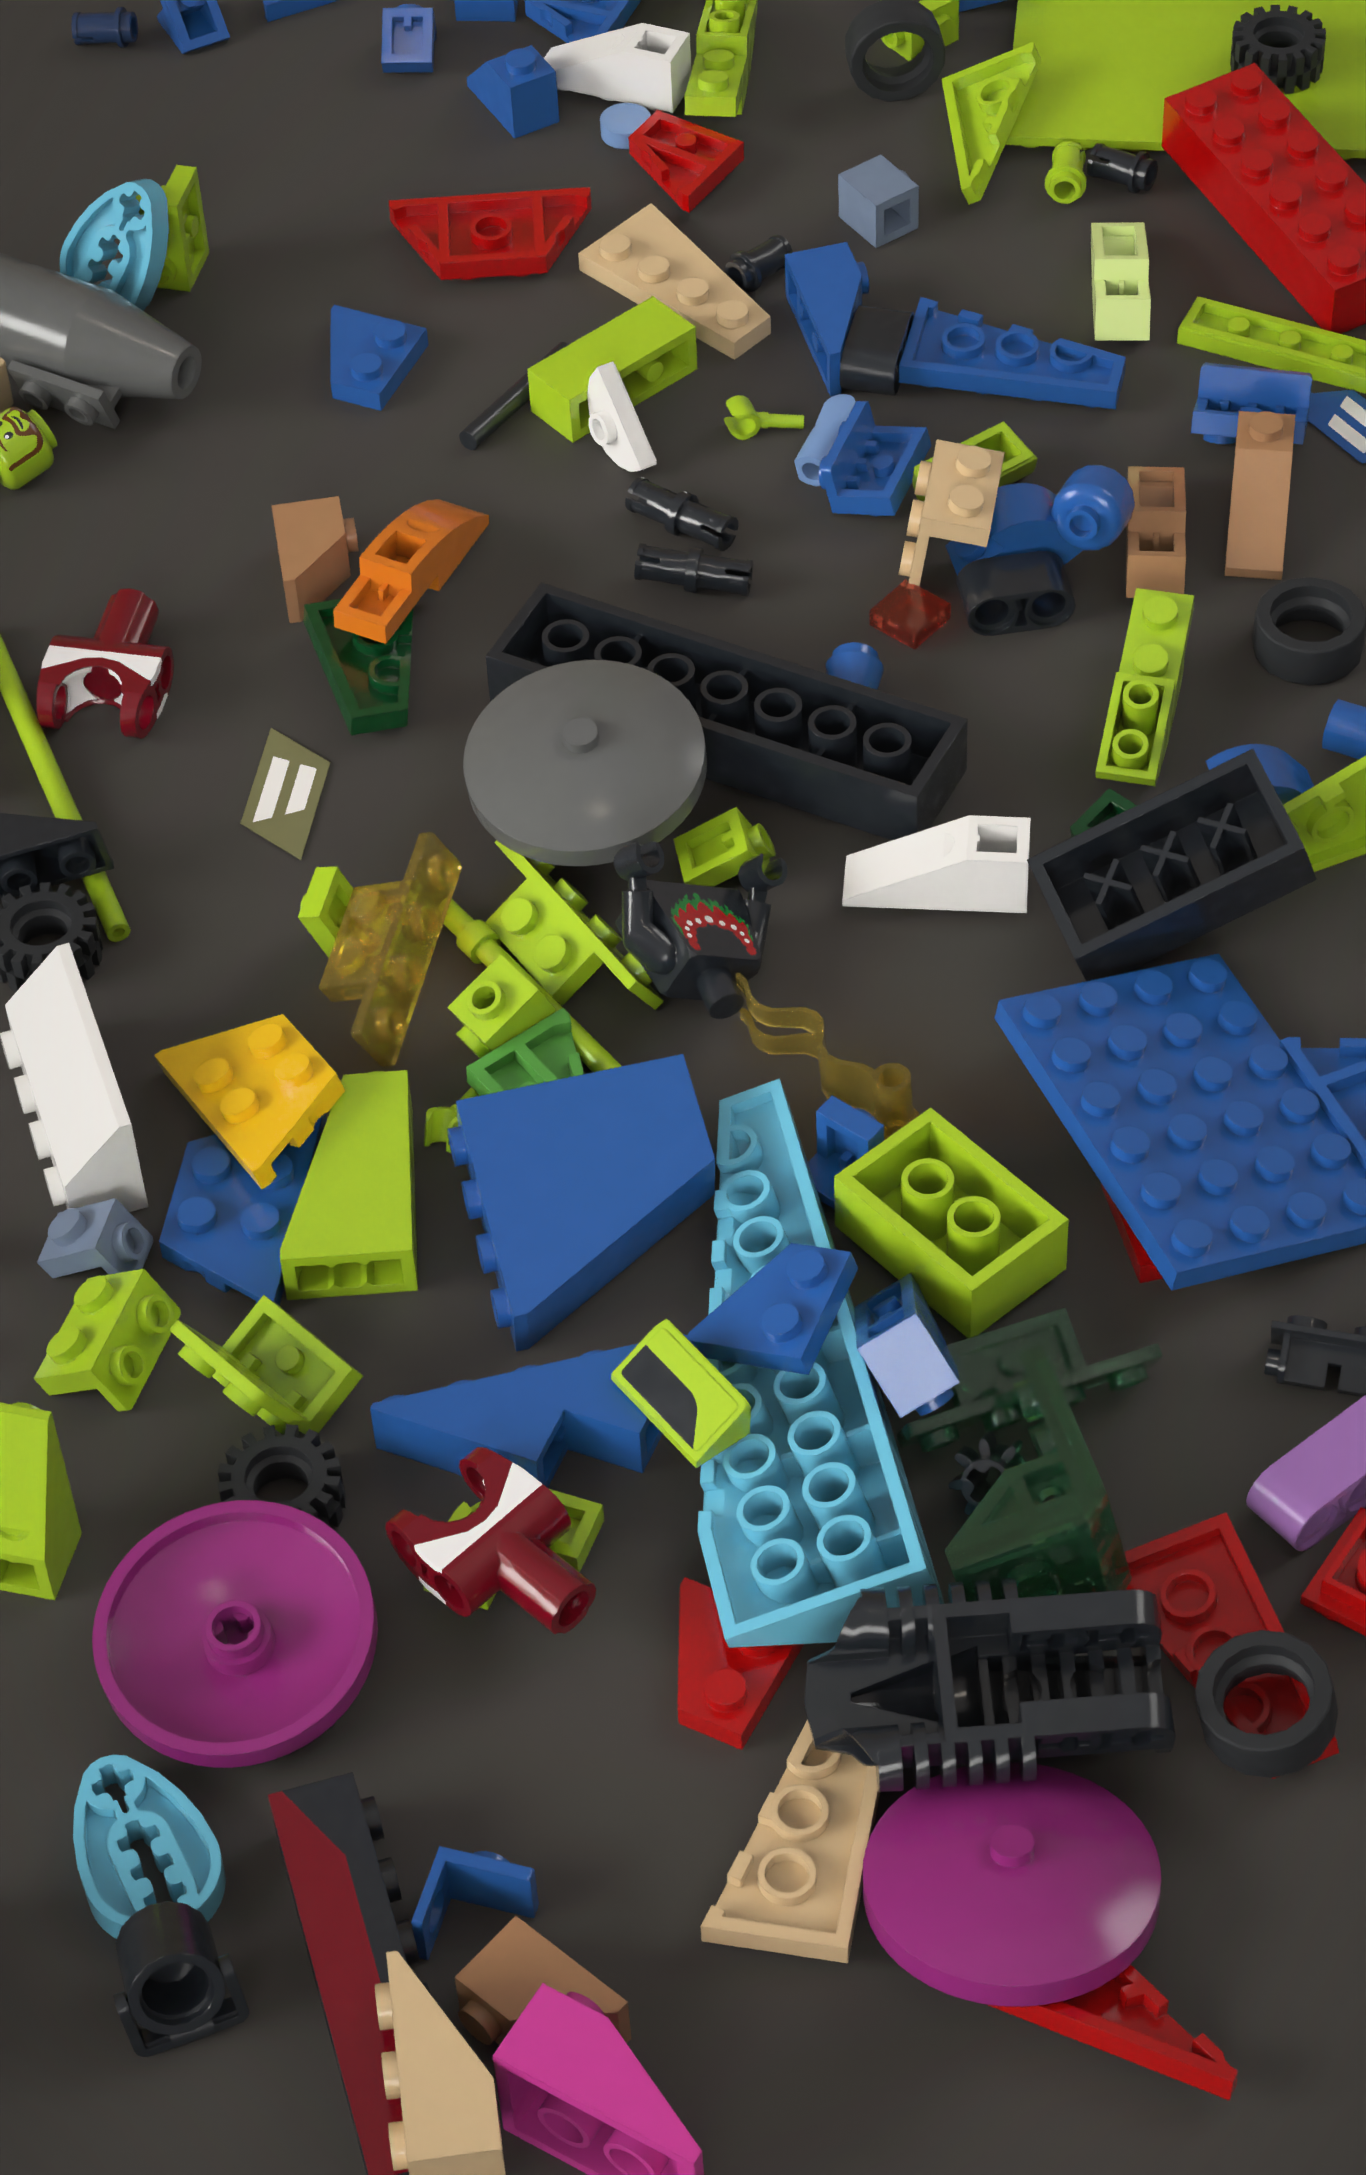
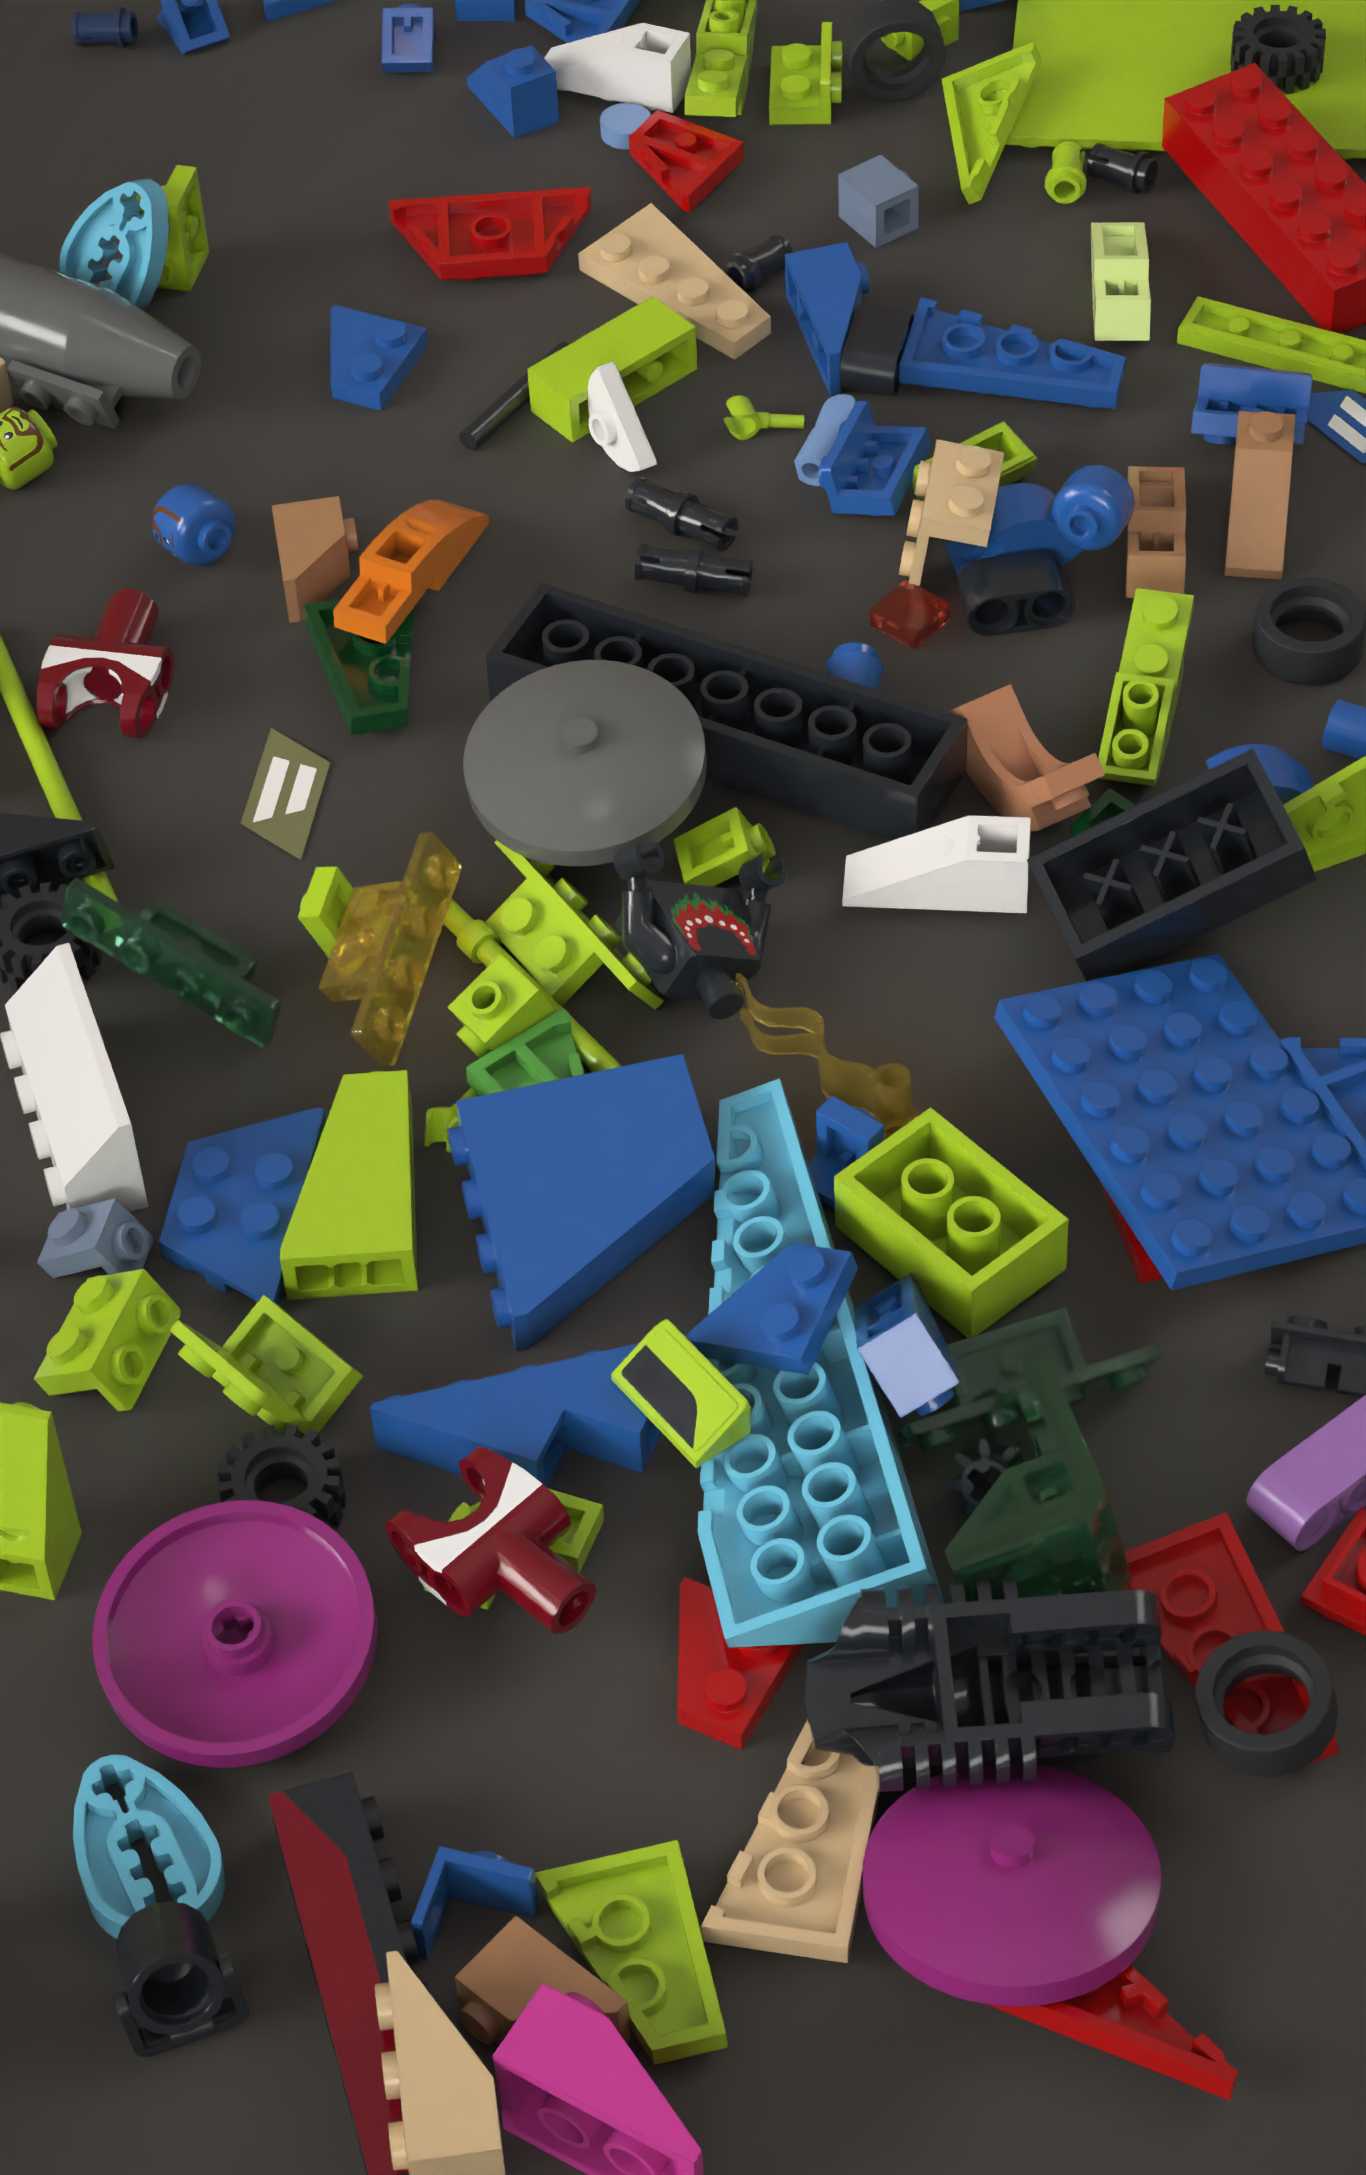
(177, 956): none -> clear green bracket
(193, 524): none -> blue head
(255, 1089): yellow wing -> none
(644, 1942): none -> lime wing
(805, 81): none -> lime bracket
(1016, 769): none -> nougat arch

